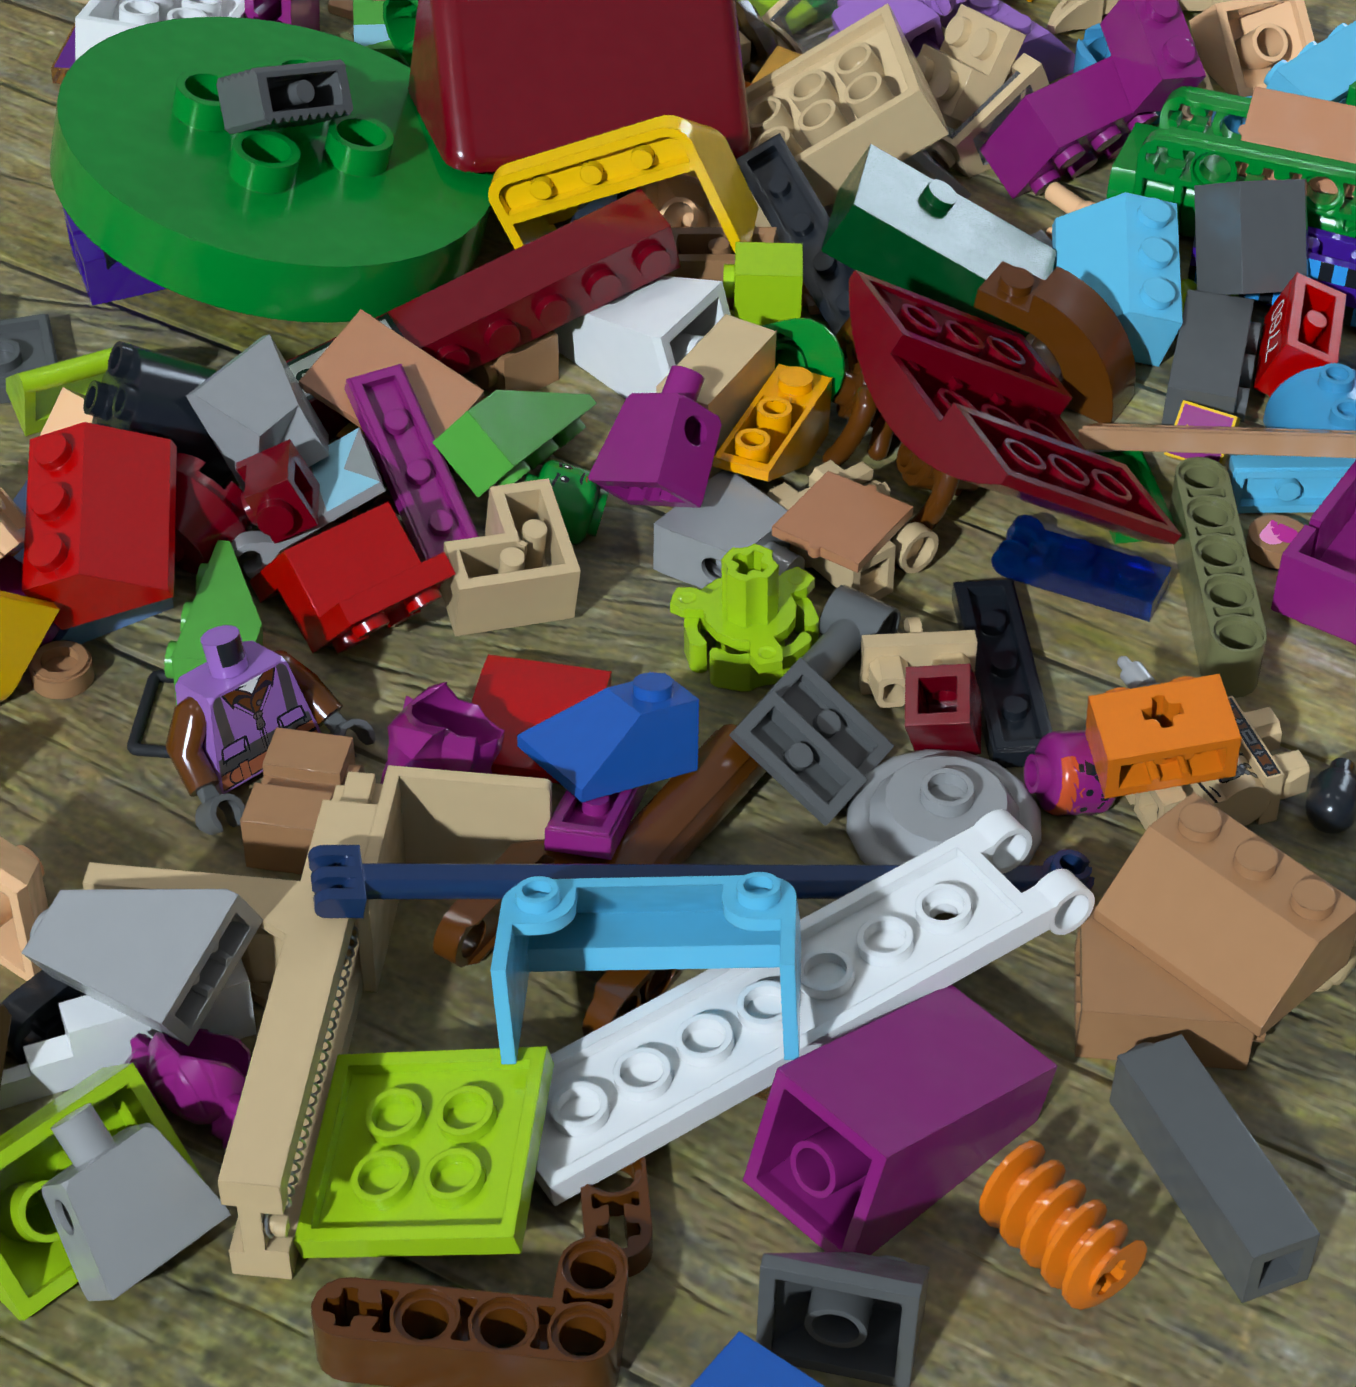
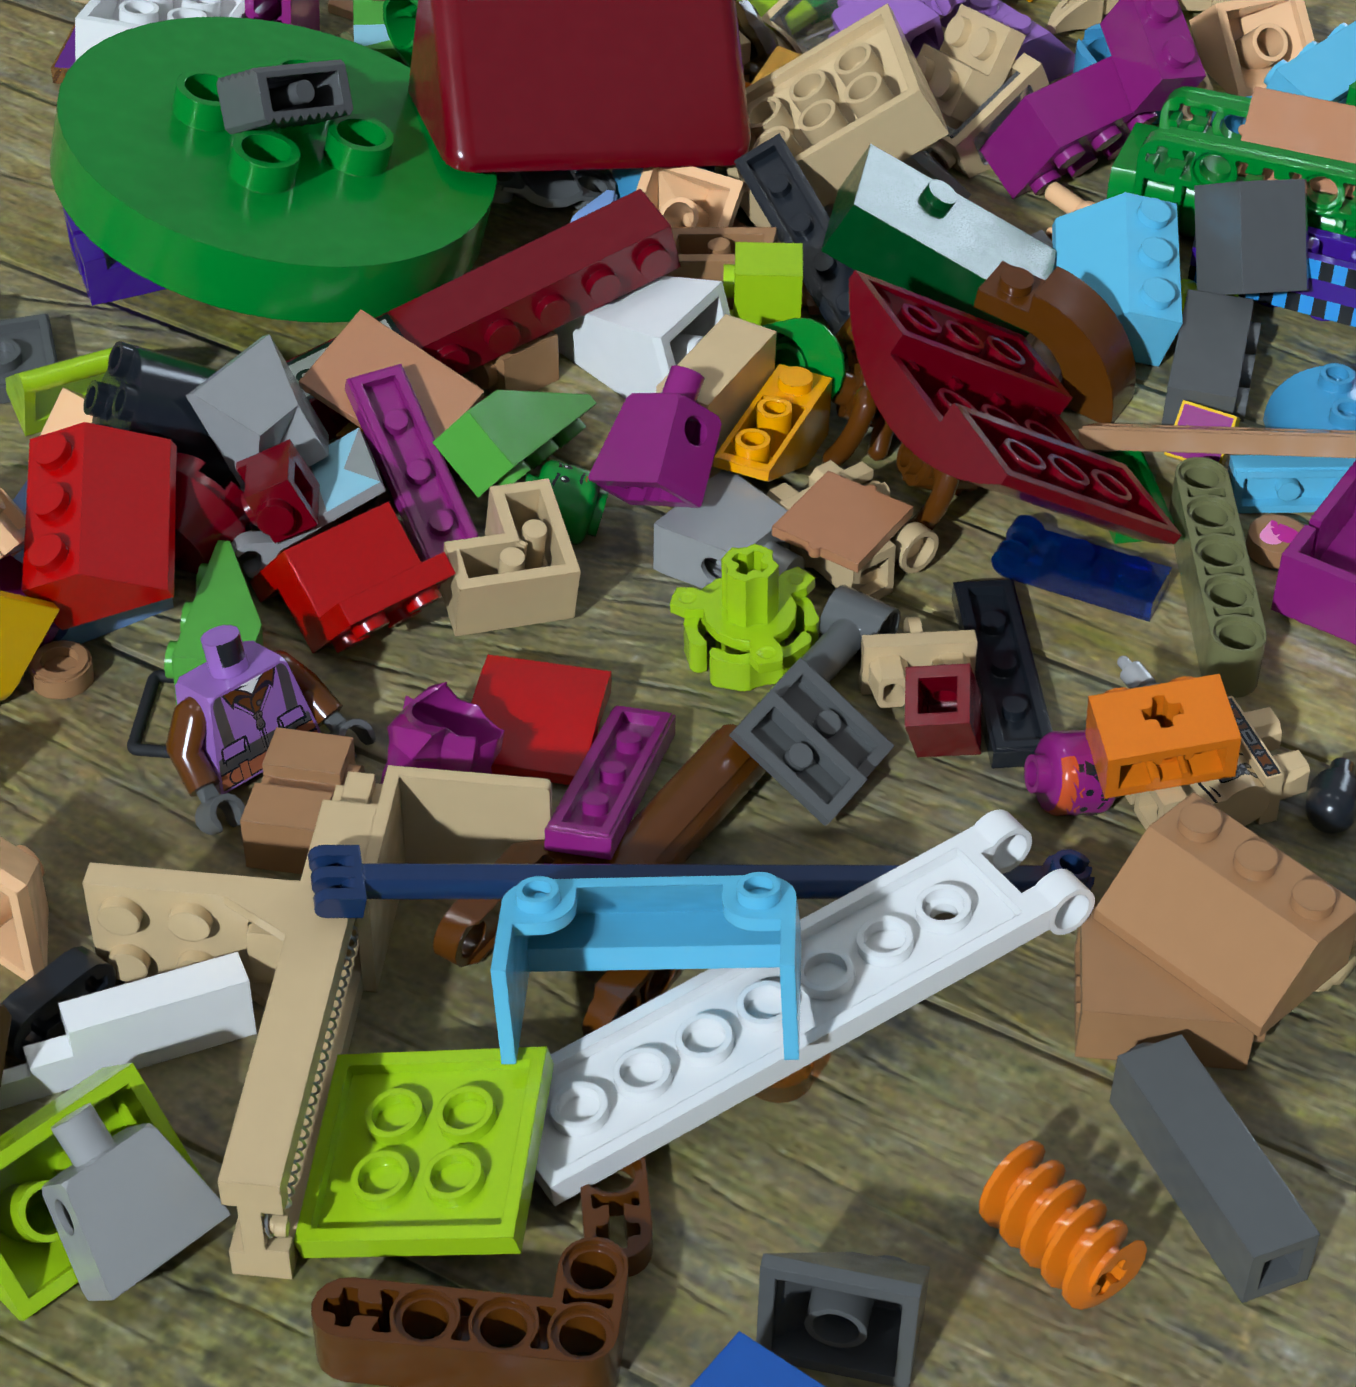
(146, 950): light grey slope -> none
(195, 1080): magenta hair -> none
(551, 185): yellow windscreen -> none
(619, 738): blue slope -> none
(893, 1119): magenta slope -> none
(929, 798): light grey piece -> none
(1299, 332): red brick -> none

